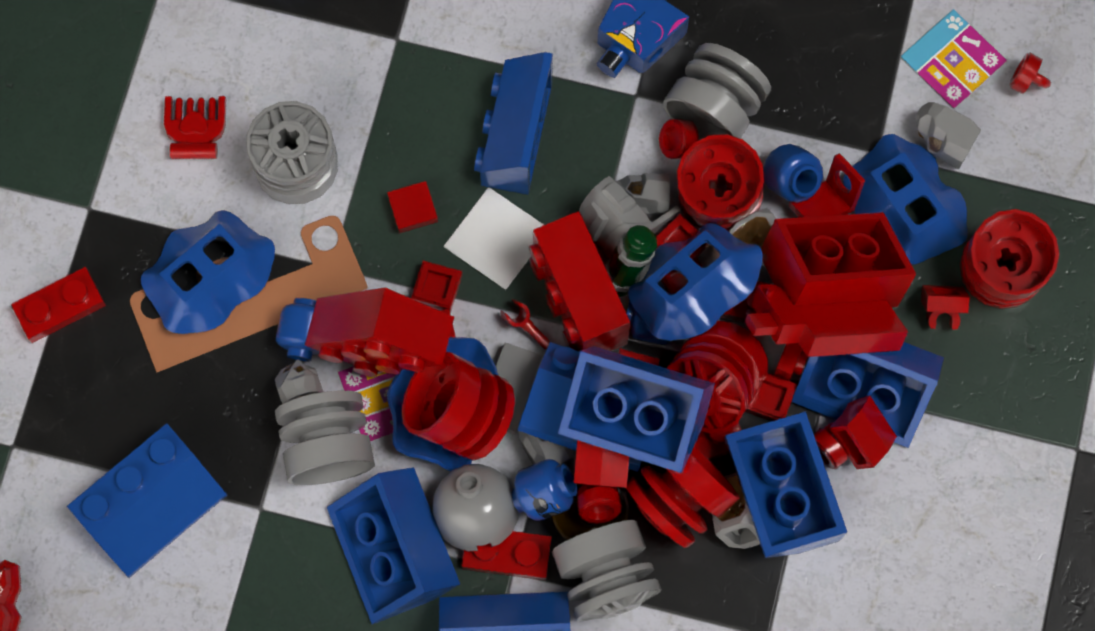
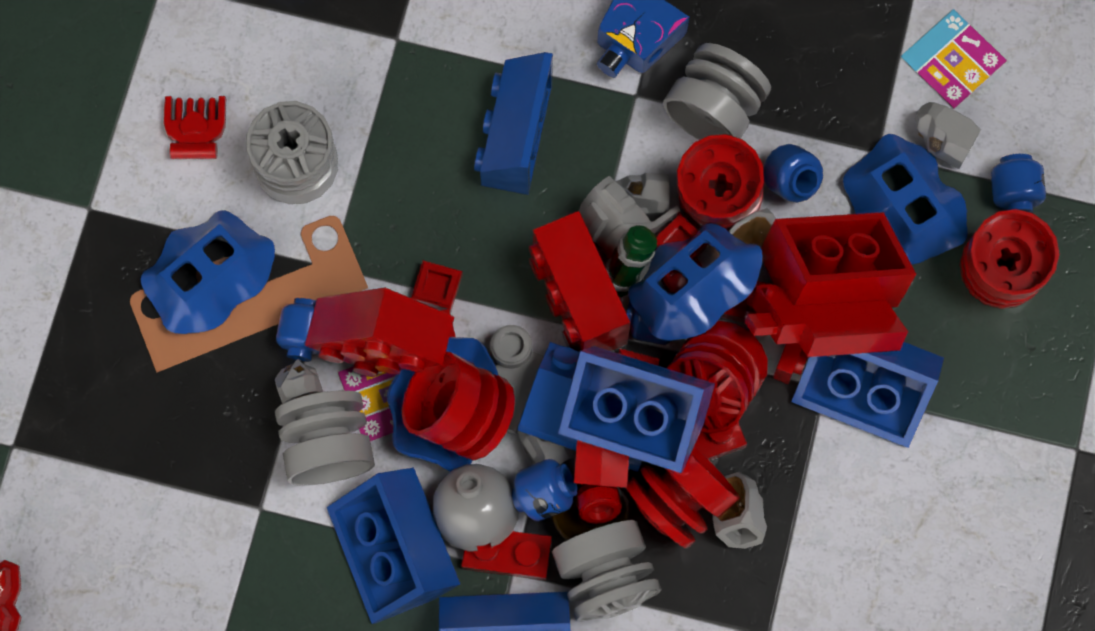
(58, 305): red plate -> none
(147, 500): blue slope -> none
(412, 207): red tile -> none
(494, 238): white sticker -> none
(511, 346): none -> light grey tile
(526, 324): red hand -> none
(677, 137): red tile -> none
(772, 398): red tile -> none
(786, 486): blue slope -> none
(830, 450): red tile -> none
(832, 195): red bracket -> none
(863, 433): red piece -> none
(944, 300): red tile -> none
(1018, 183): none -> blue head
(1027, 73): red tile -> none

